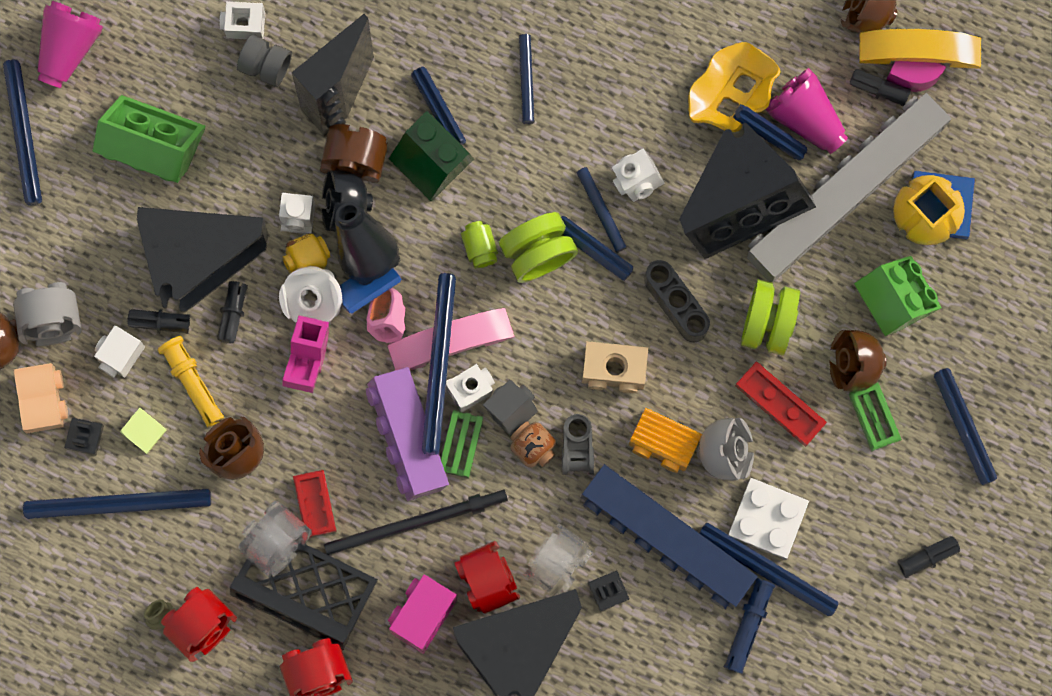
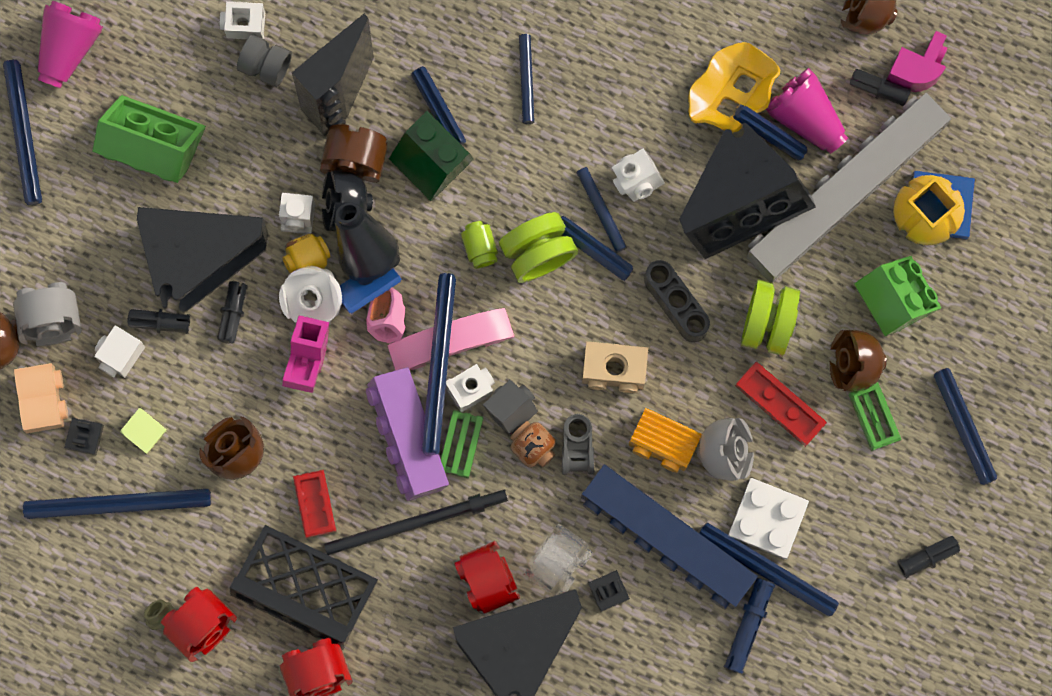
(185, 369): yellow pin -> none
(274, 539): clear brick -> none
(422, 614): dark pink brick -> none
(920, 46): yellow slope -> none

